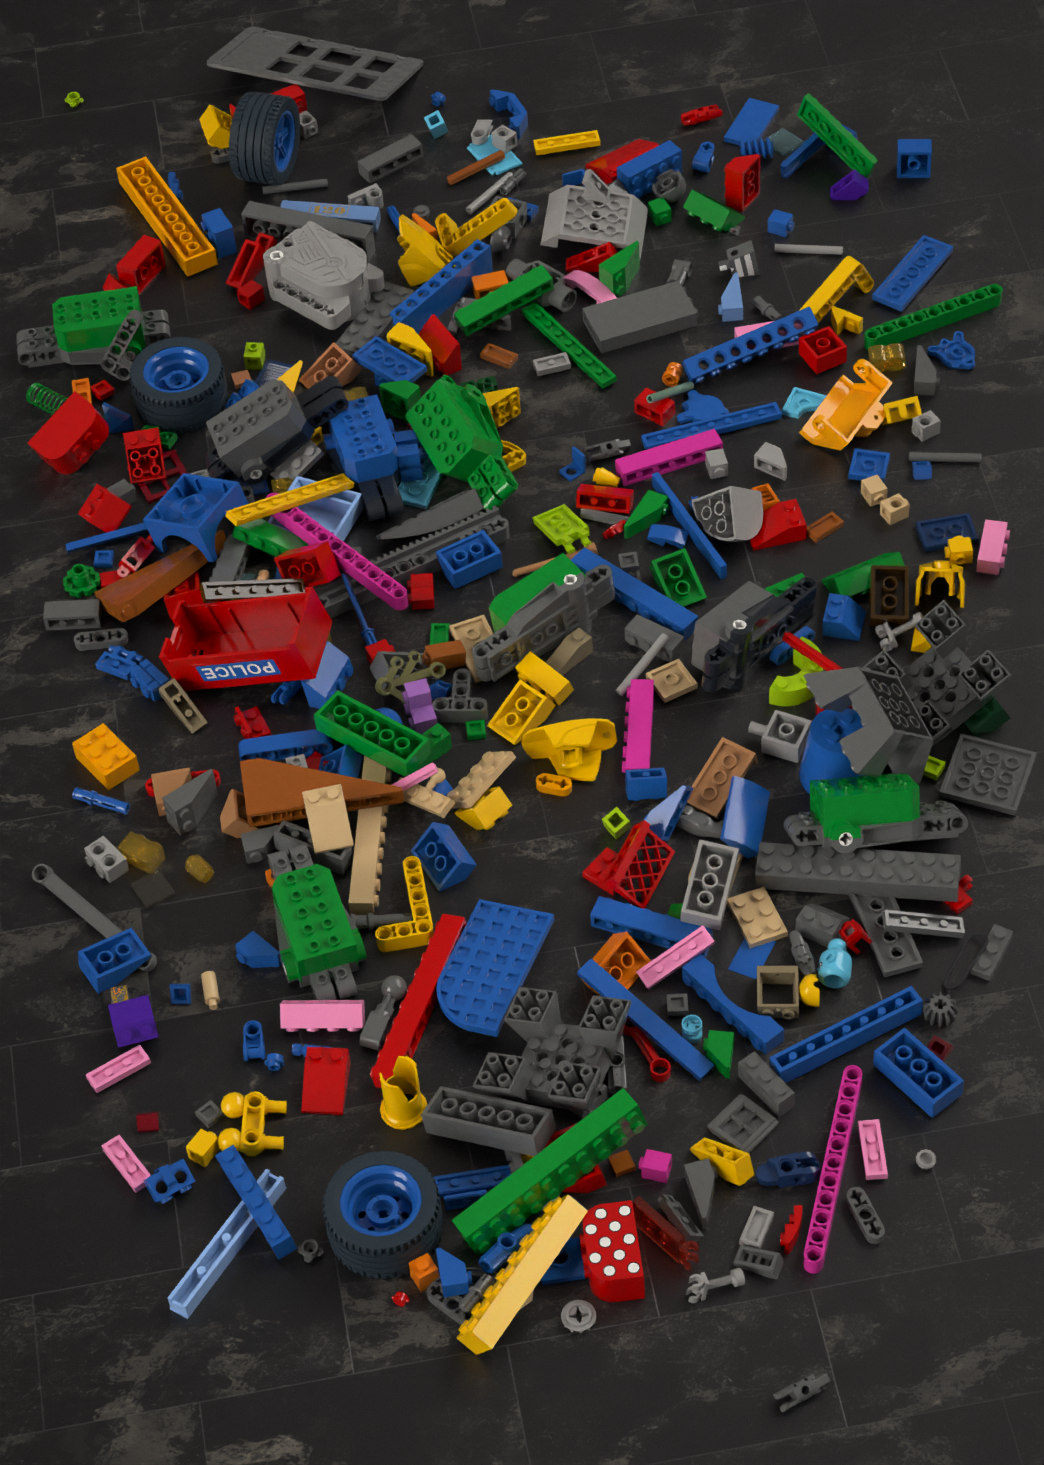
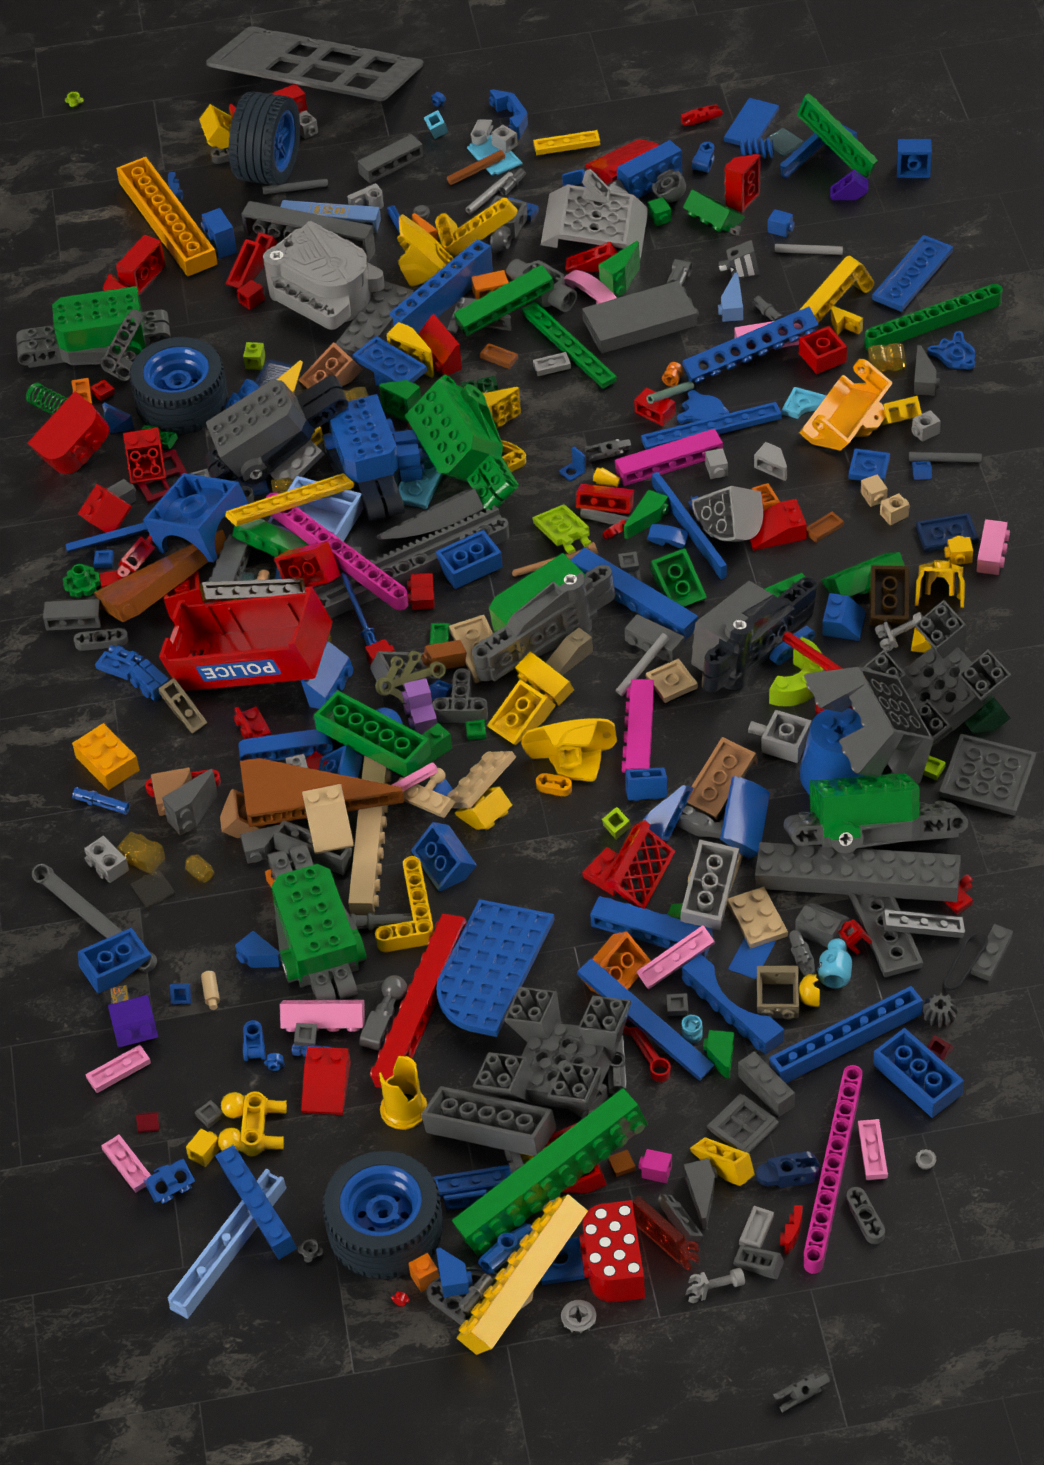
(239, 378): nougat tile -> none
(286, 691): blue hinge -> none
(305, 1034): none -> dark grey plate

